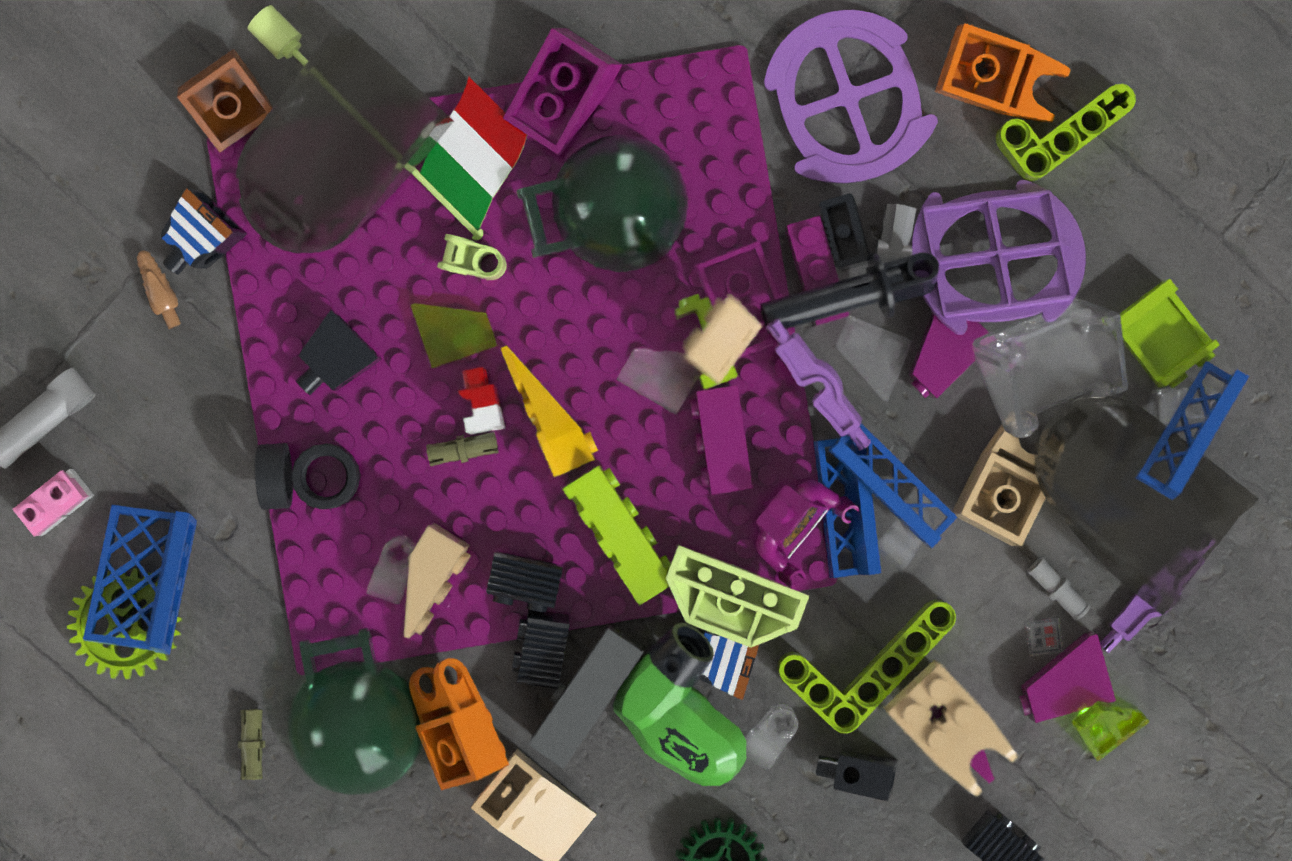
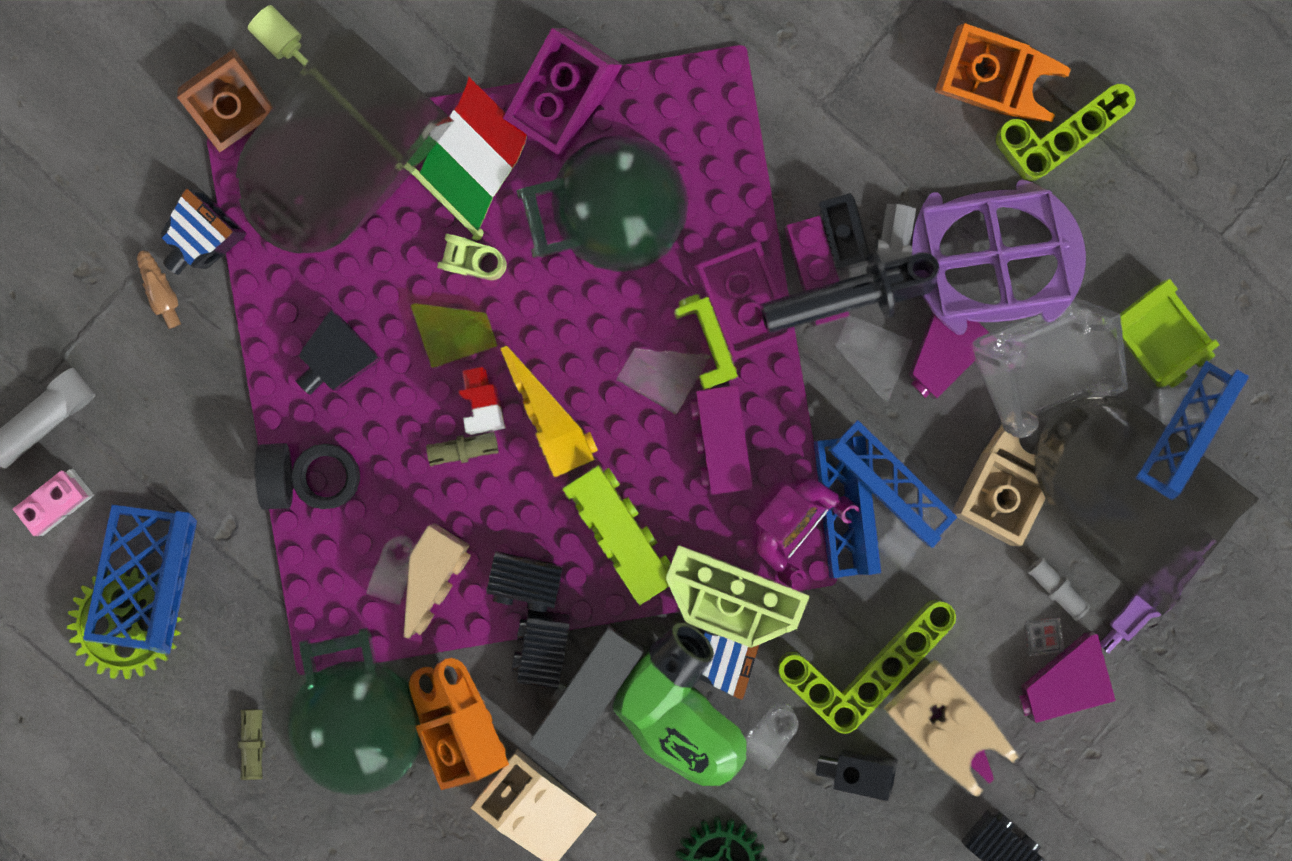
(722, 340): tan slope -> none
(809, 369): medium lavender piece -> none
(872, 159): medium lavender window -> none
(1107, 726): clear neon green wing -> none

